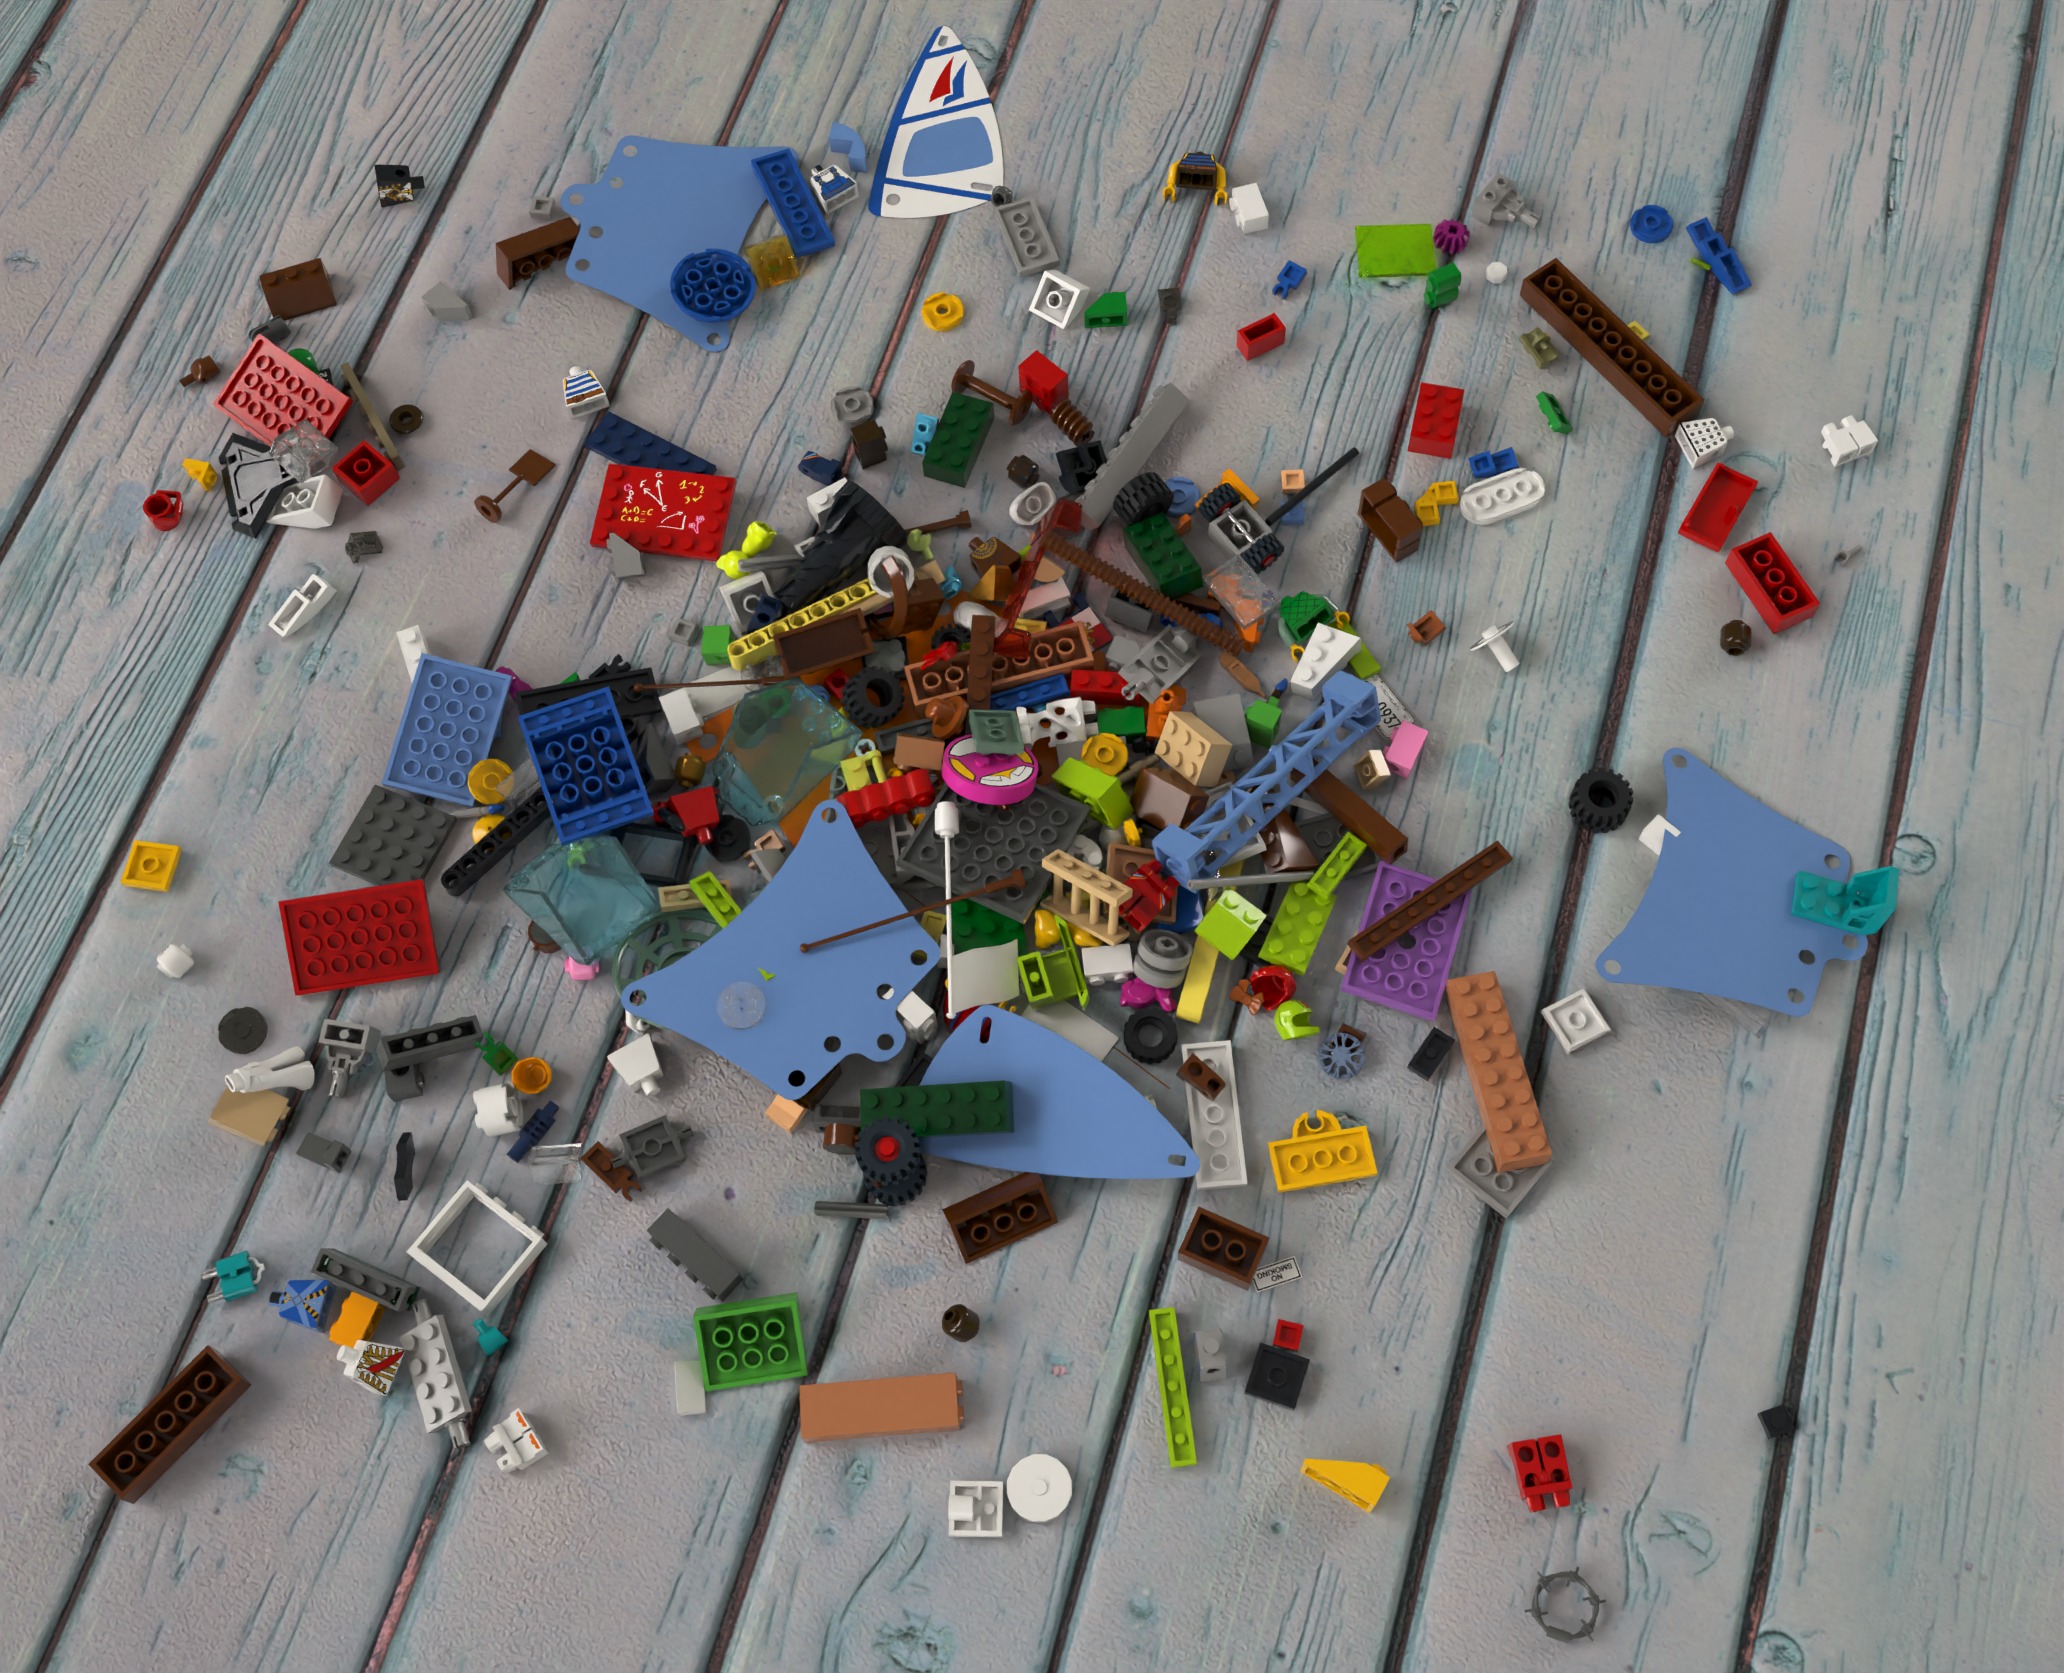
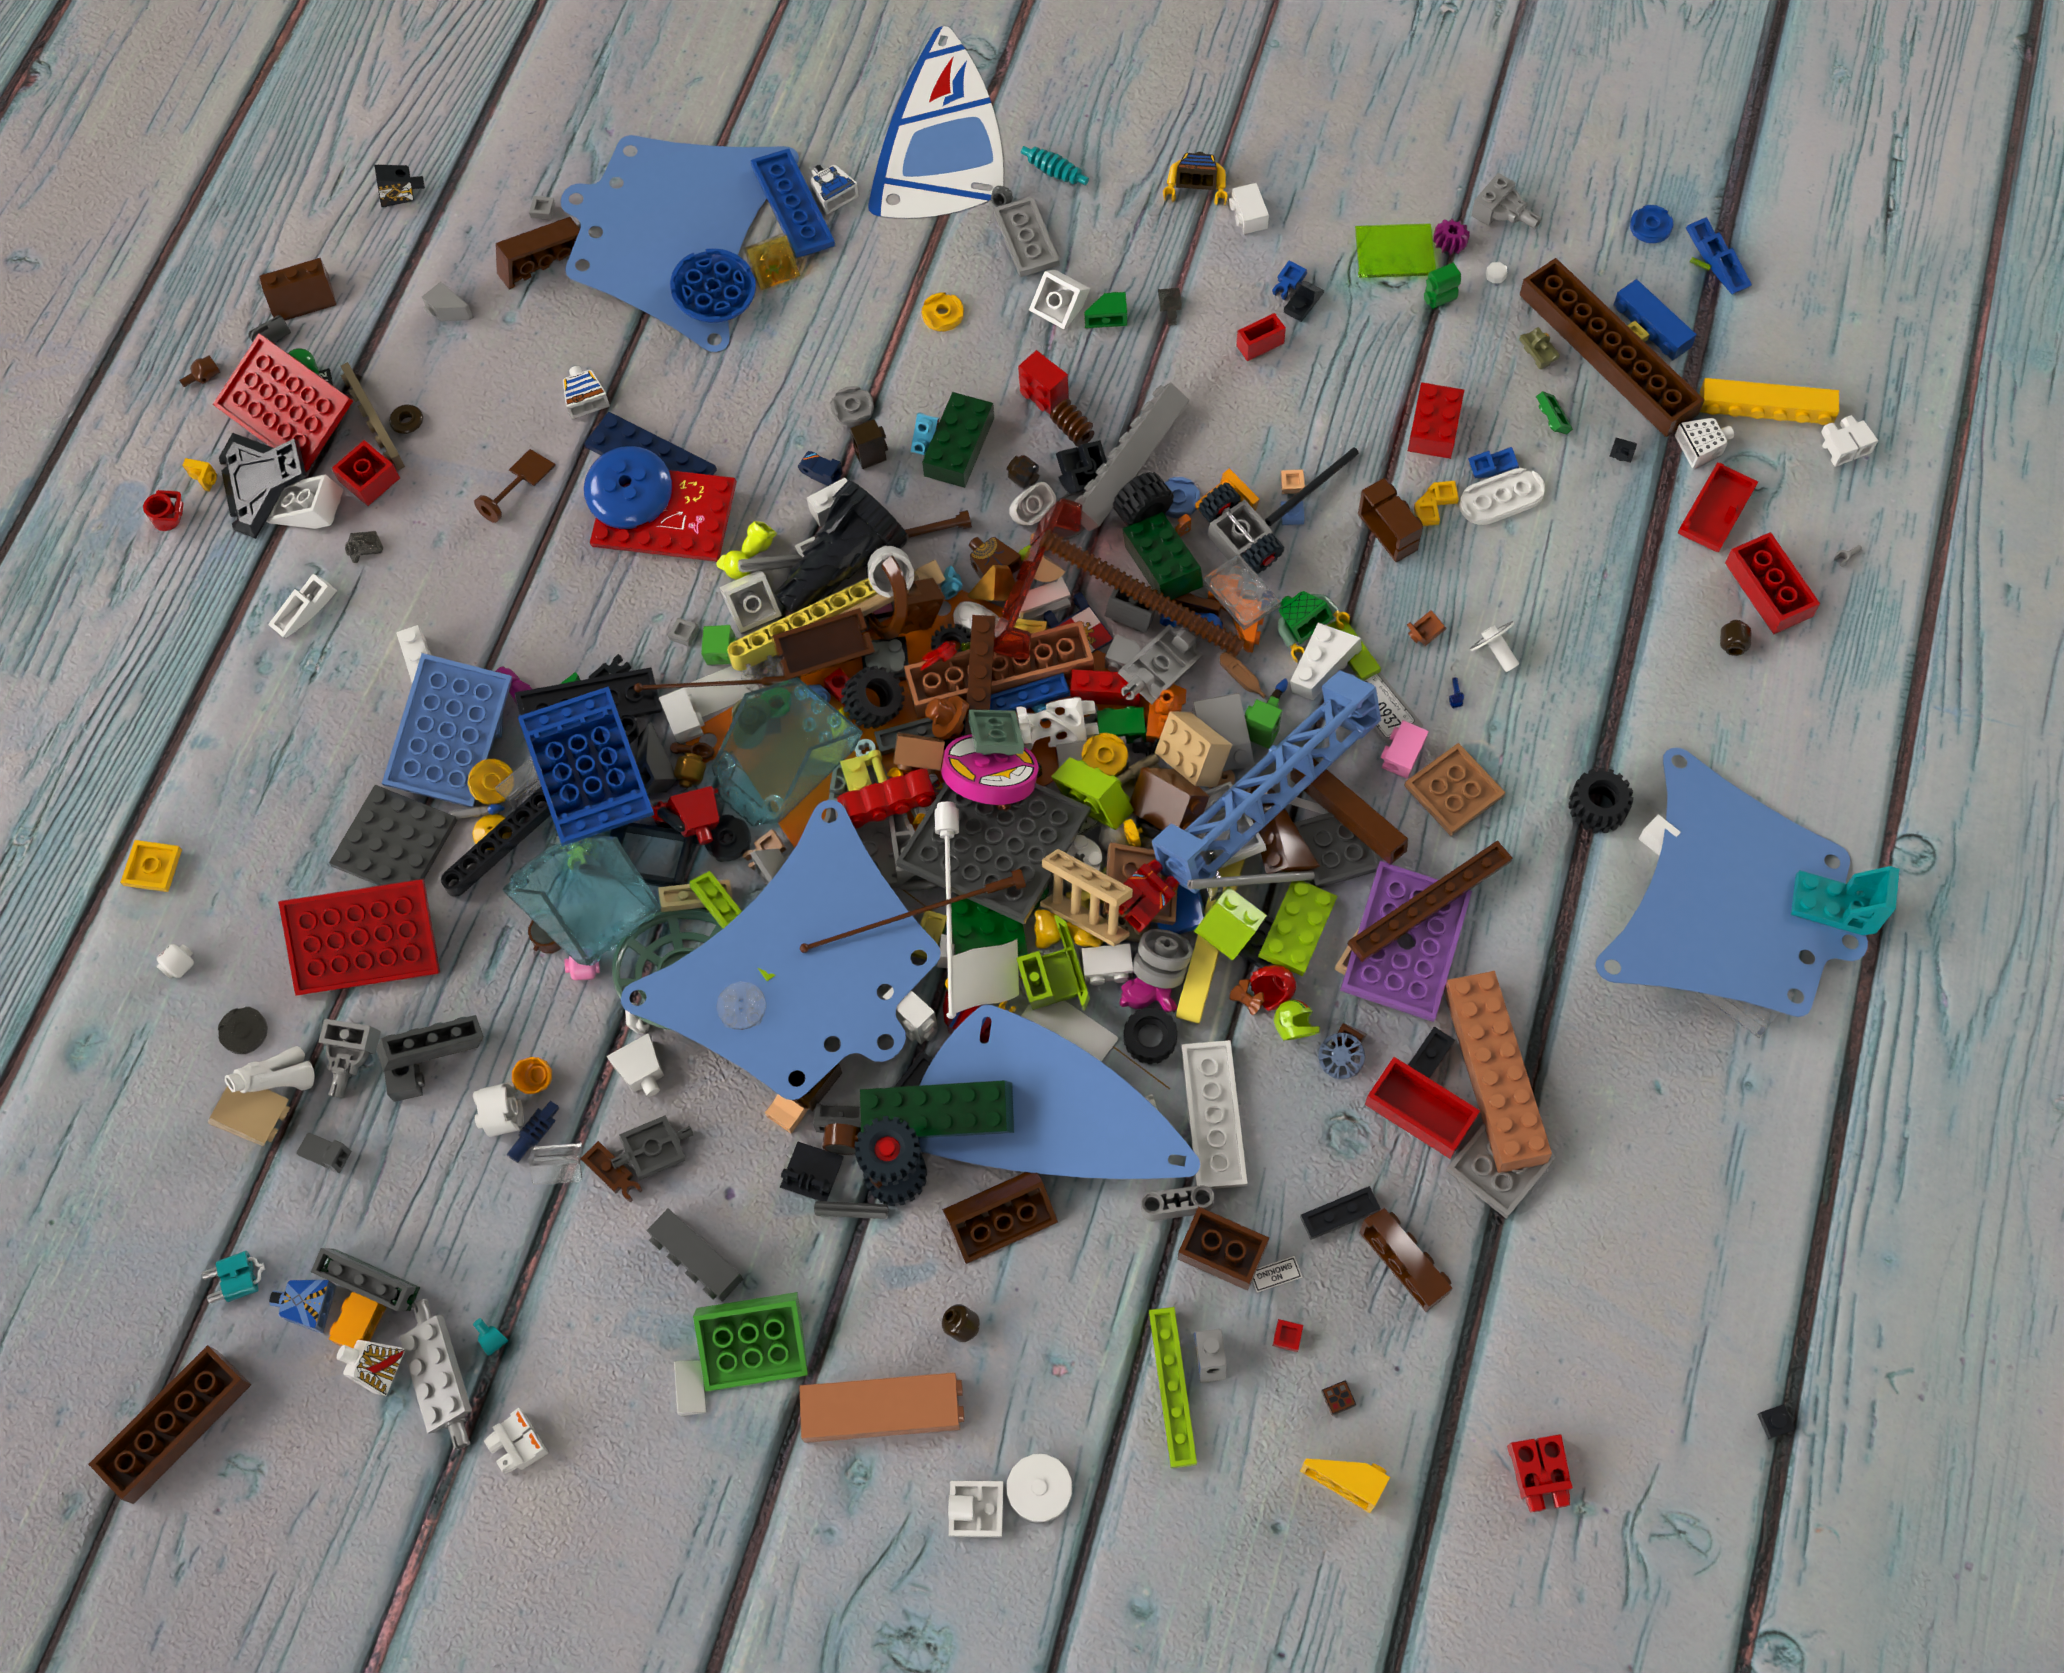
(303, 451): clear brick -> none
(403, 1174): black tile -> none
(445, 1219): white window -> none
(498, 1055): green plate -> none
(626, 559): light grey slope -> none
(632, 504): none -> blue brick
(700, 749): none -> reddish brown piece
(764, 613): dark blue leg -> none
(811, 1172): none -> black hinge
(847, 141): medium blue brick -> none
(922, 544): yellowish green piece -> none
(964, 378): reddish brown hose -> none
(1054, 165): none -> teal piece
(1170, 1195): none -> light grey beam
(1201, 1077): reddish brown leg -> none
(1277, 1376): black plate -> none
(1303, 300): none -> black slope
(1321, 1154): yellow plate -> none
(1337, 865): lime tile -> none
(1338, 1397): none -> tile
(1340, 1212): none -> black plate
(1371, 770): tan piece -> none
(1405, 1259): none -> reddish brown wedge
(1422, 1107): none -> red piece
(1454, 789): none -> medium nougat plate
(1457, 698): none -> clear blue hand
(1556, 1633): dark grey piece -> none
(1575, 1020): white plate -> none
(1623, 450): none -> black plate
(1658, 320): none -> blue brick
(1769, 401): none -> yellow brick

